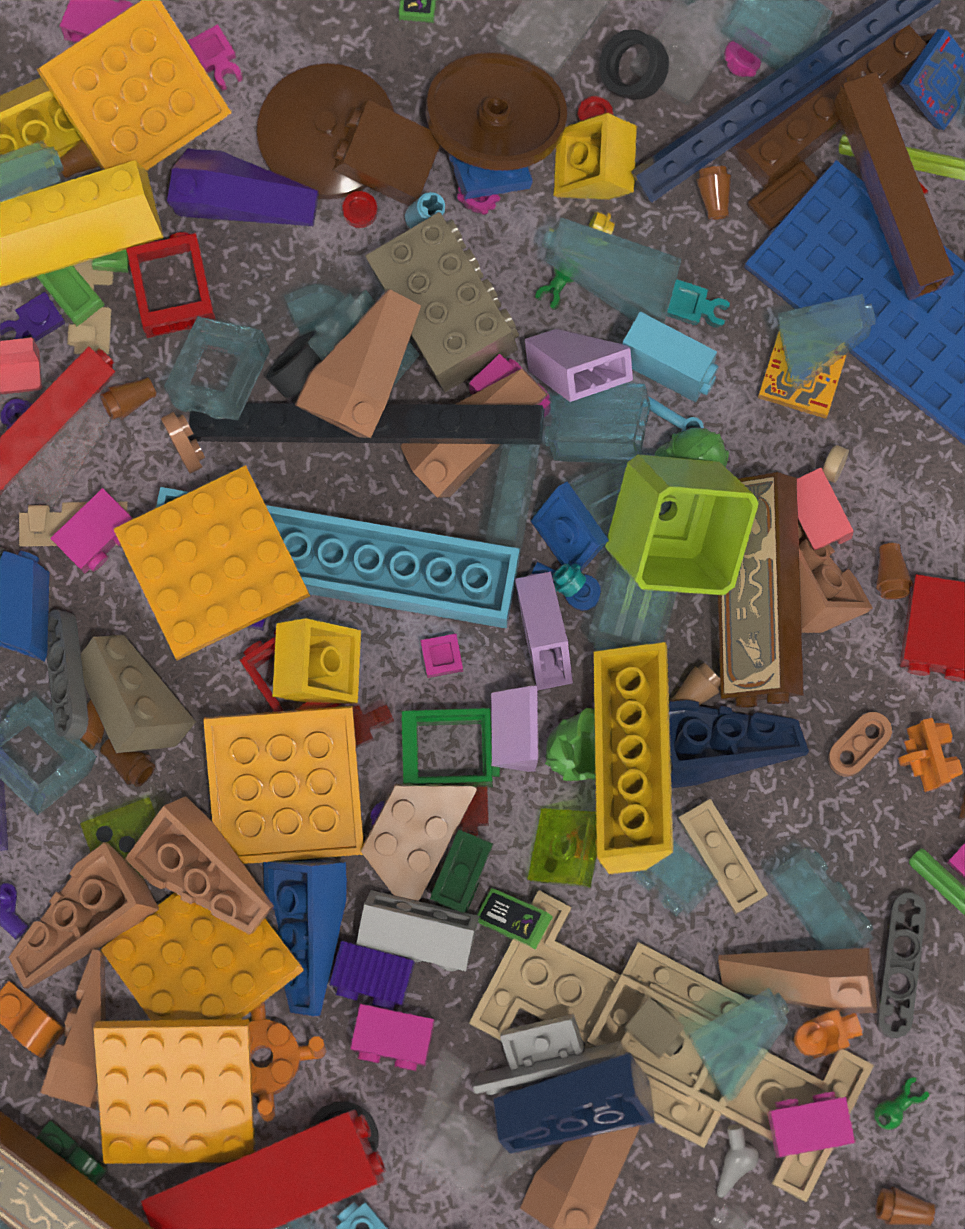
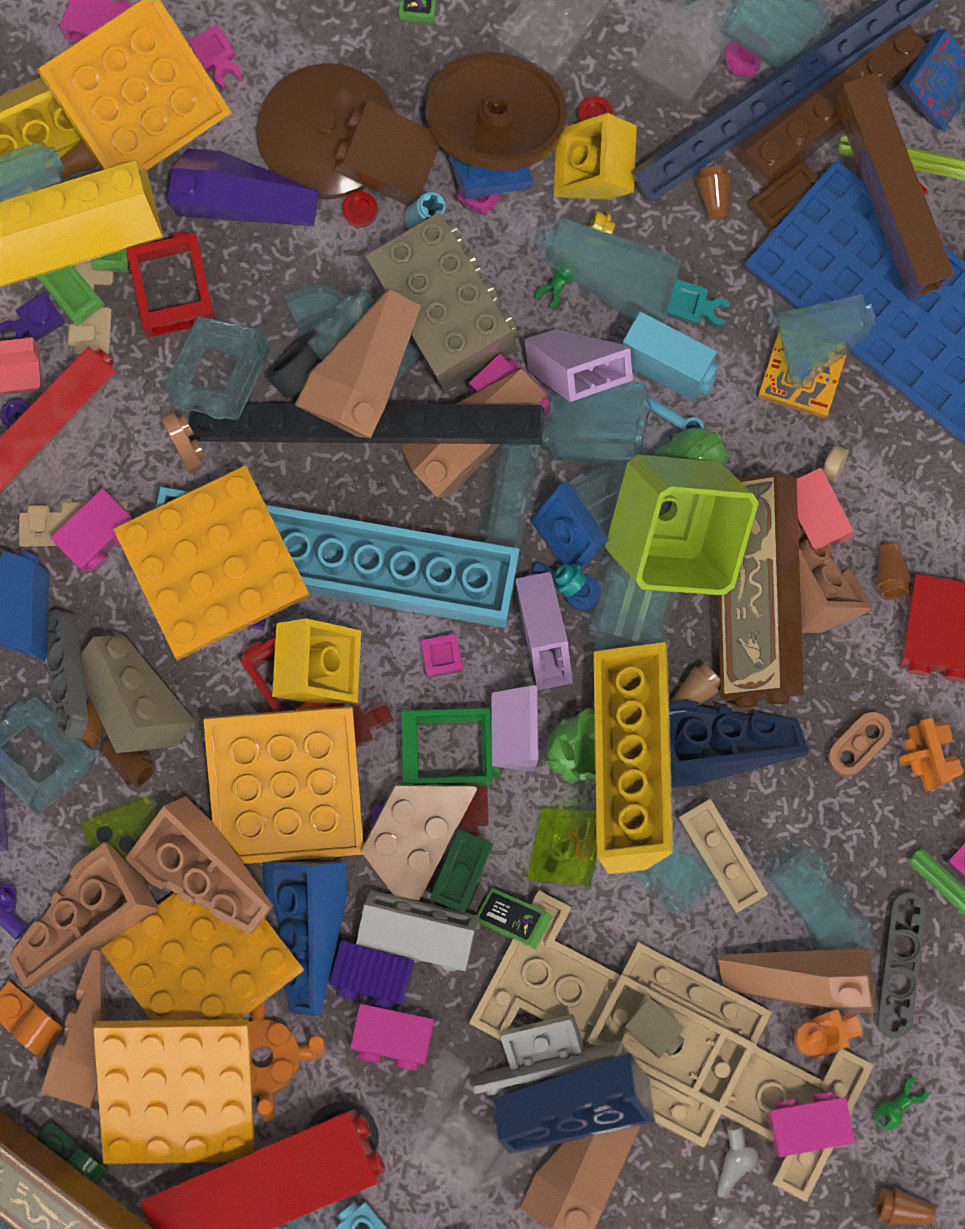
(127, 397): dark orange cone -> none
(612, 55): black tyre -> none
(739, 1040): clear light blue slope -> none

